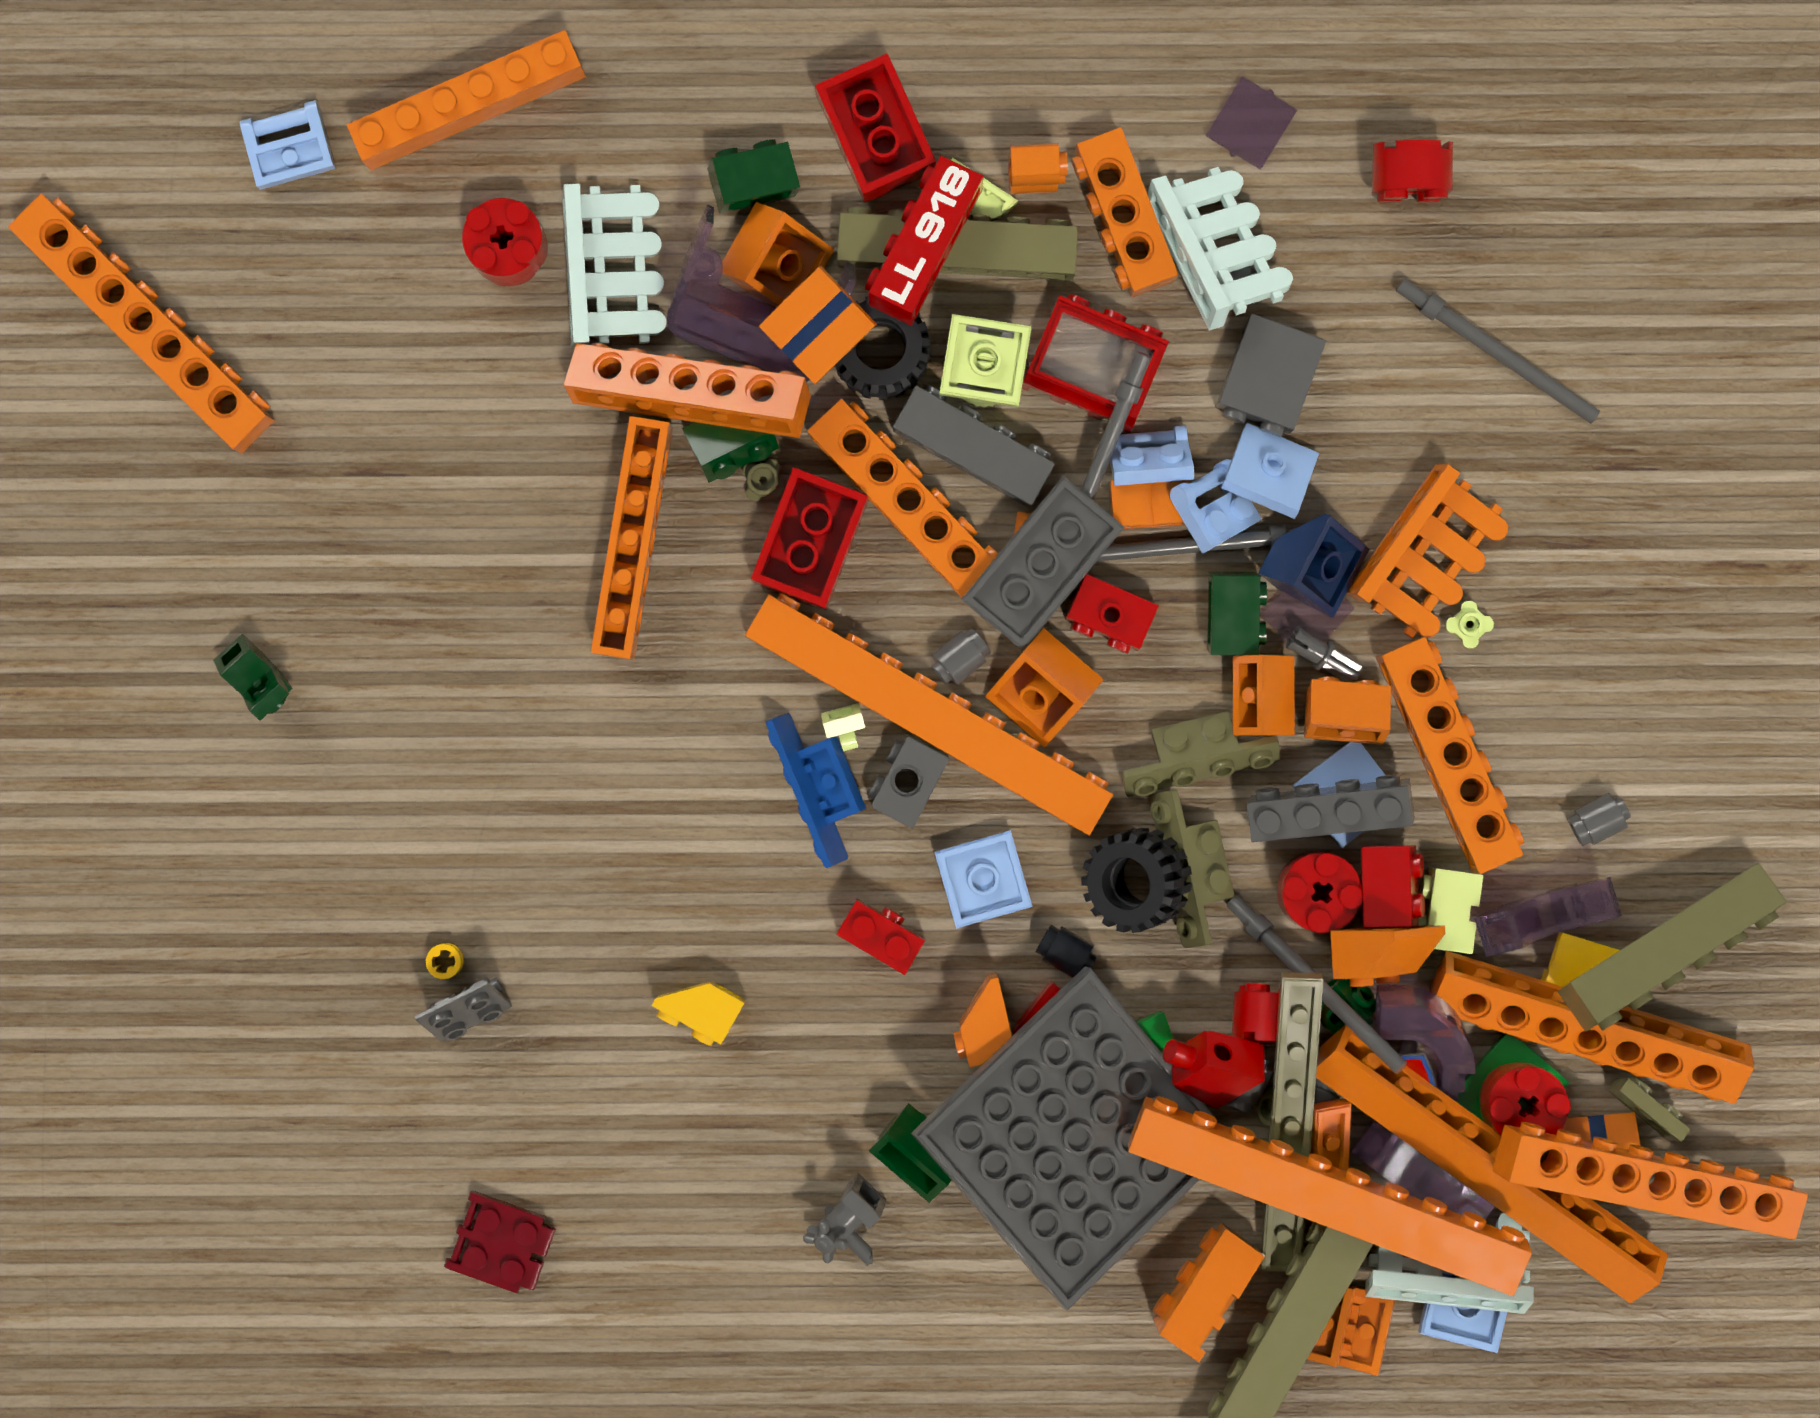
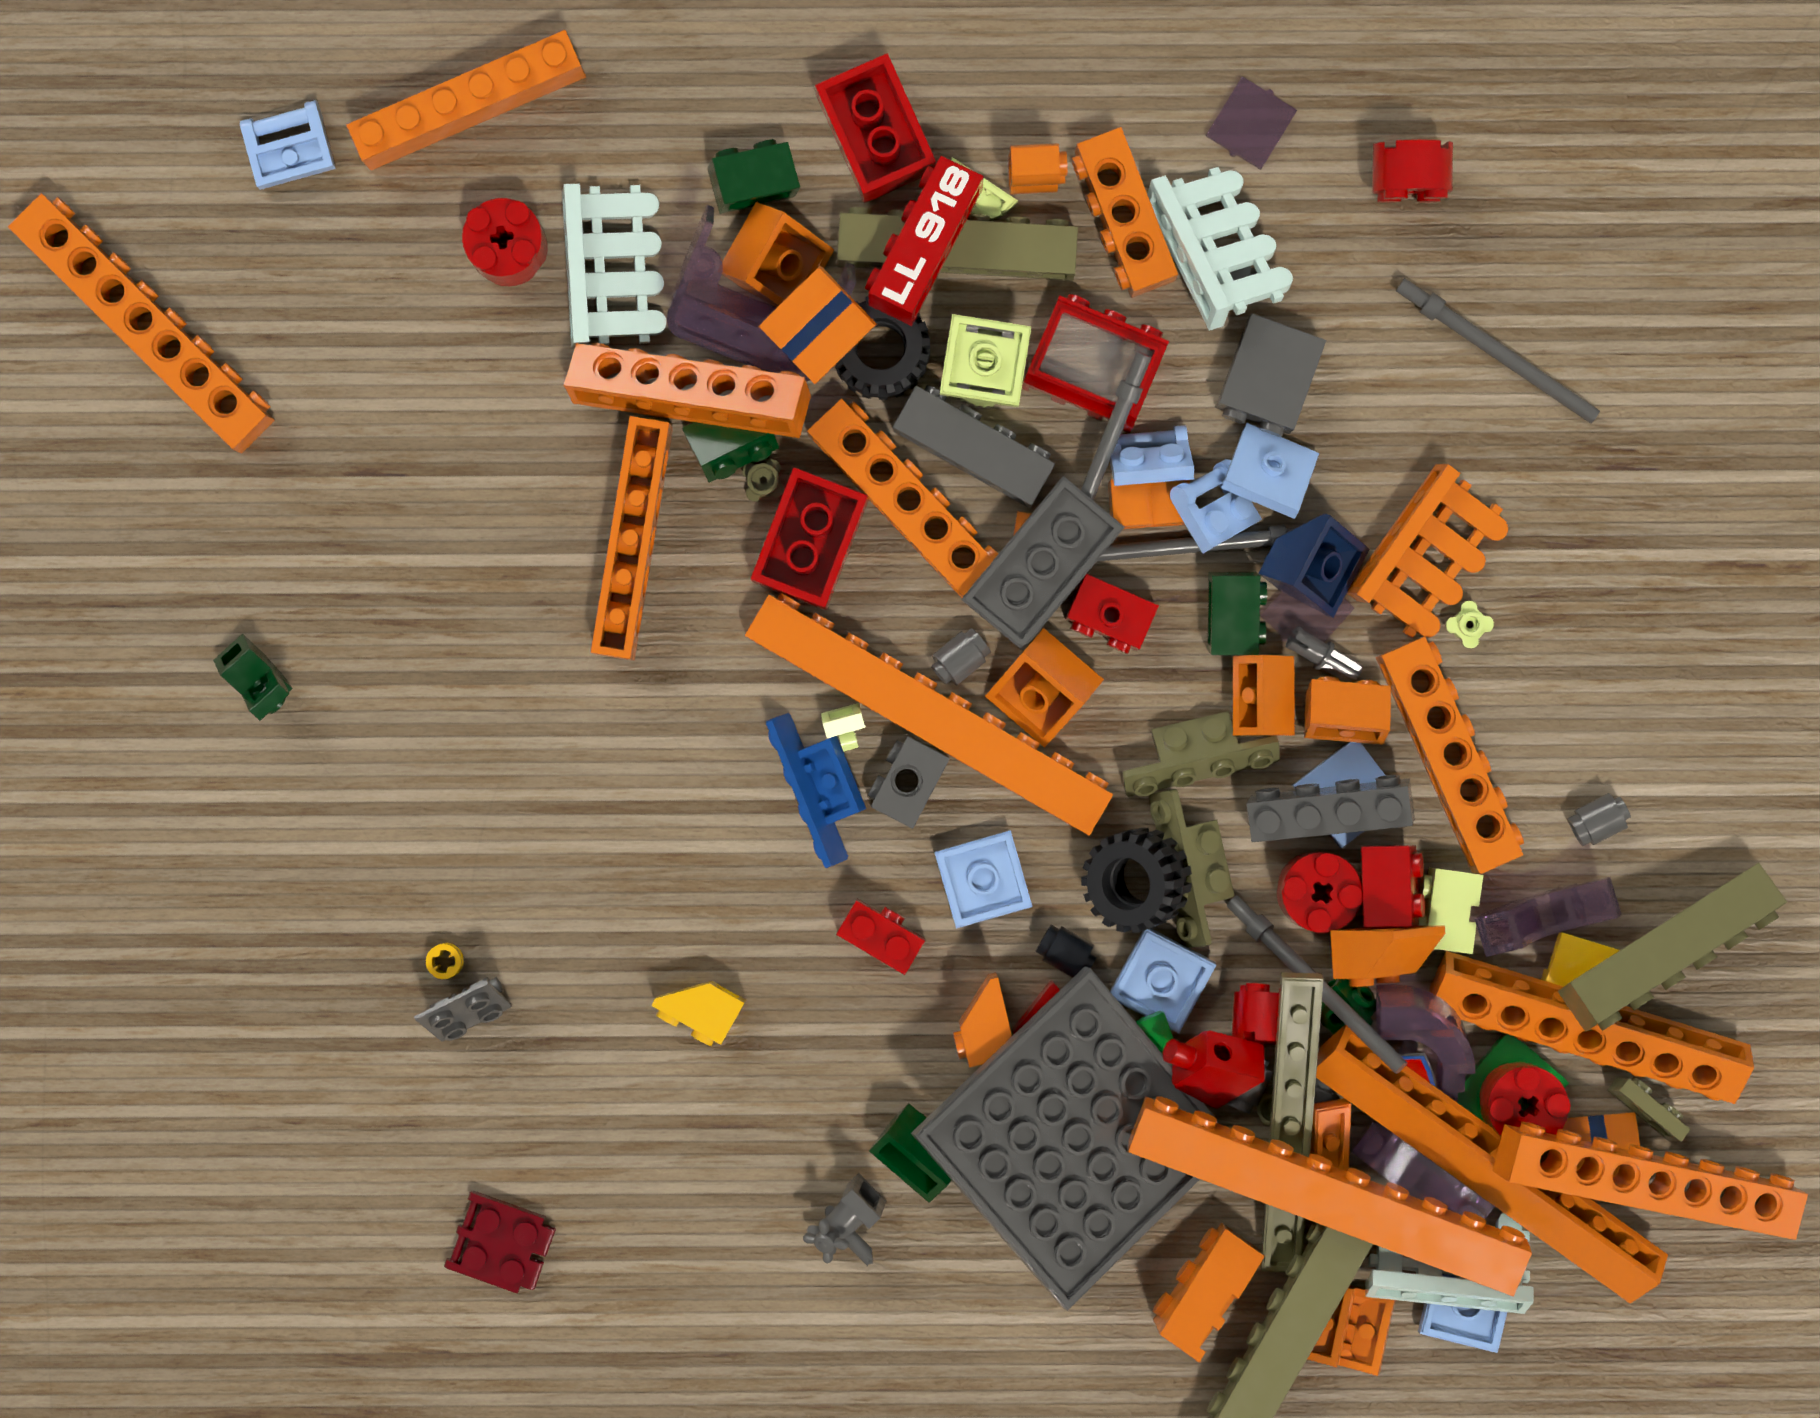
(1162, 978): none -> light blue plate

